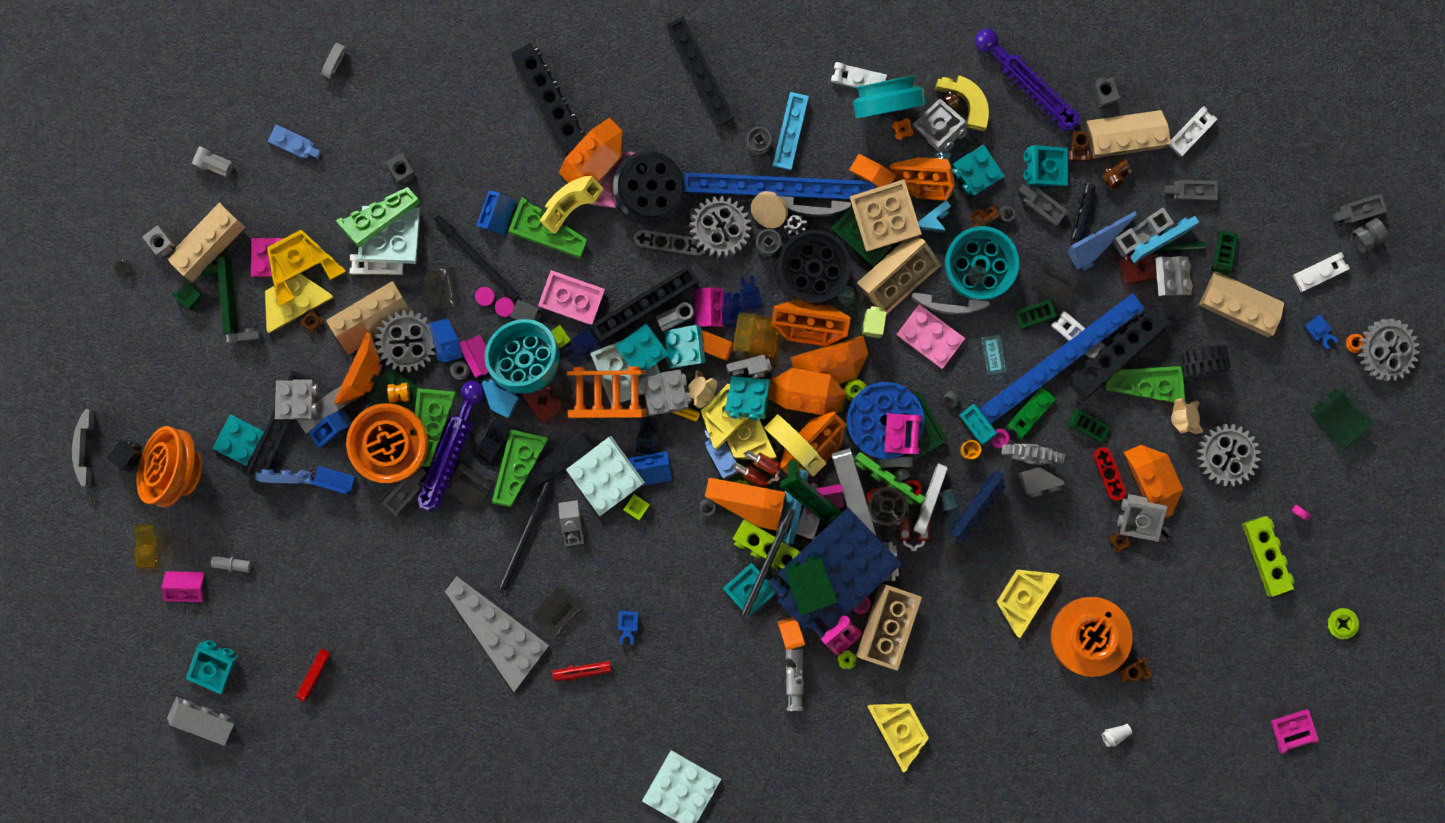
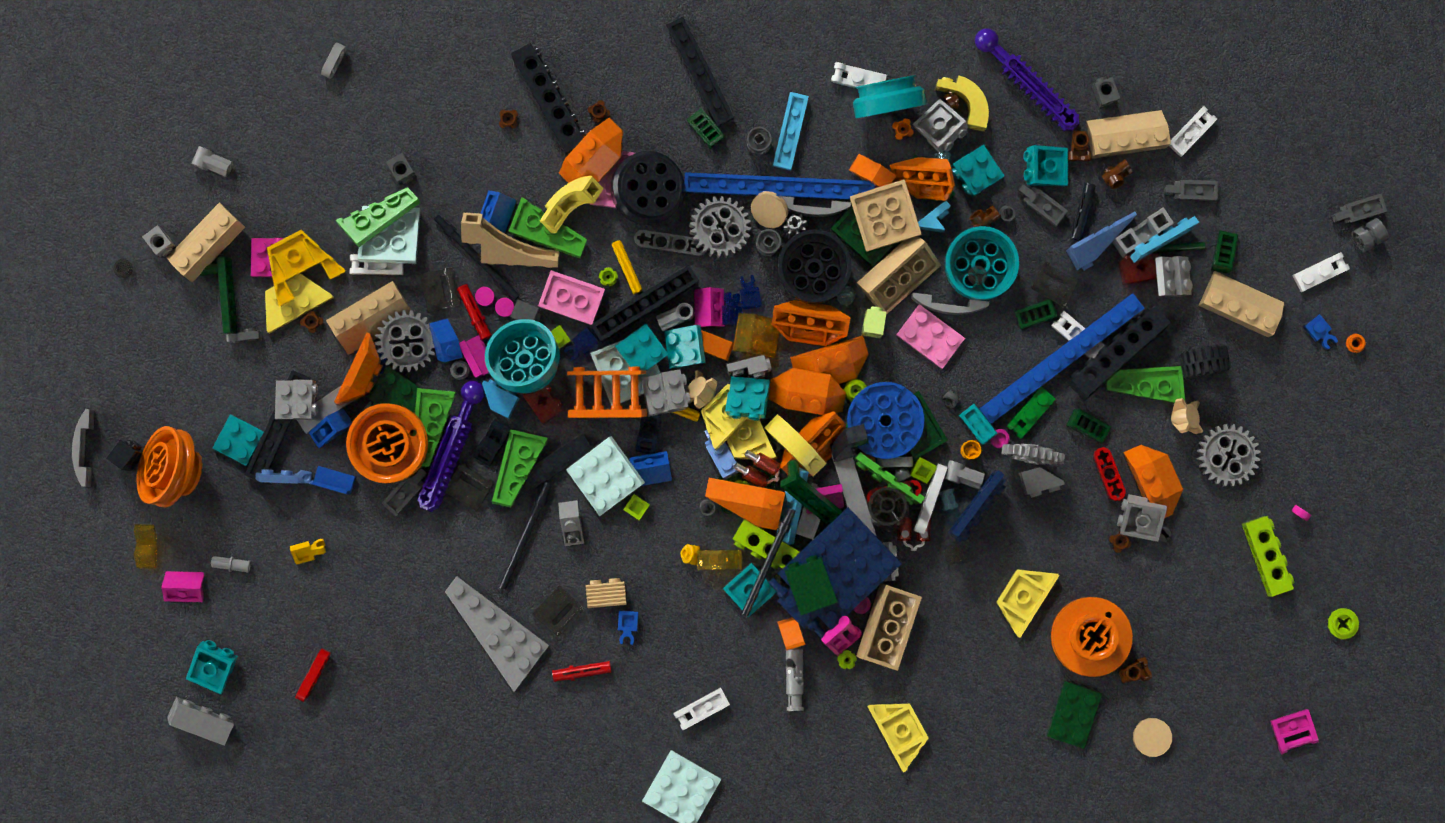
(188, 296): dark green panel -> none
(293, 143): medium blue hinge -> none
(305, 552): none -> yellow plate
(398, 392): light orange wheel -> none
(474, 312): none -> red pin
(501, 248): none -> tan arch
(504, 114): none -> reddish brown plate
(598, 106): none -> reddish brown plate
(606, 593): none -> tan brick
(613, 276): none -> lime plate
(626, 267): none -> yellow axle
(689, 554): none -> yellow plate
(702, 708): none -> white plate
(715, 140): none -> dark green slope
(719, 559): none -> clear yellow slope
(848, 439): none -> black slope
(896, 433): dark pink plate -> none
(923, 470): none -> lime plate
(960, 473): none -> light grey piece
(993, 355): clear light blue tile -> none
(1074, 714): none -> dark green plate
(1116, 735): white cone -> none
(1152, 737): none -> tan tile
(1341, 418): clear green panel -> none
(1388, 350): light grey gear -> none

